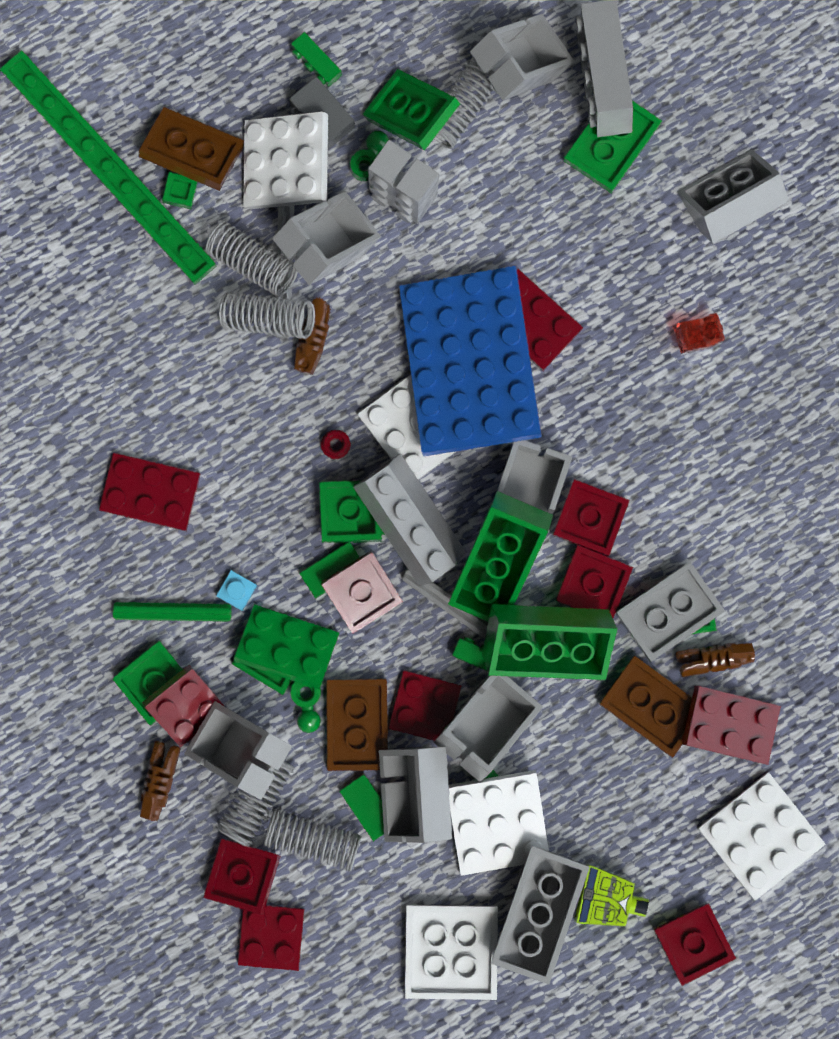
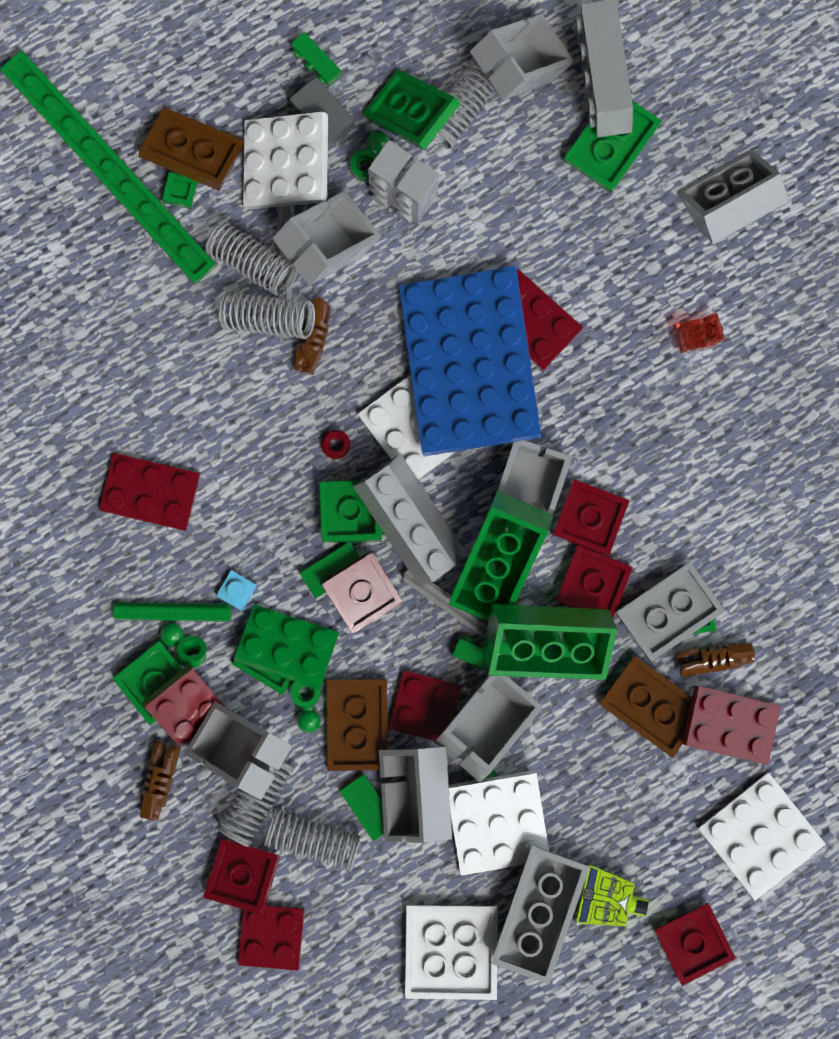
(173, 635): none -> green plate

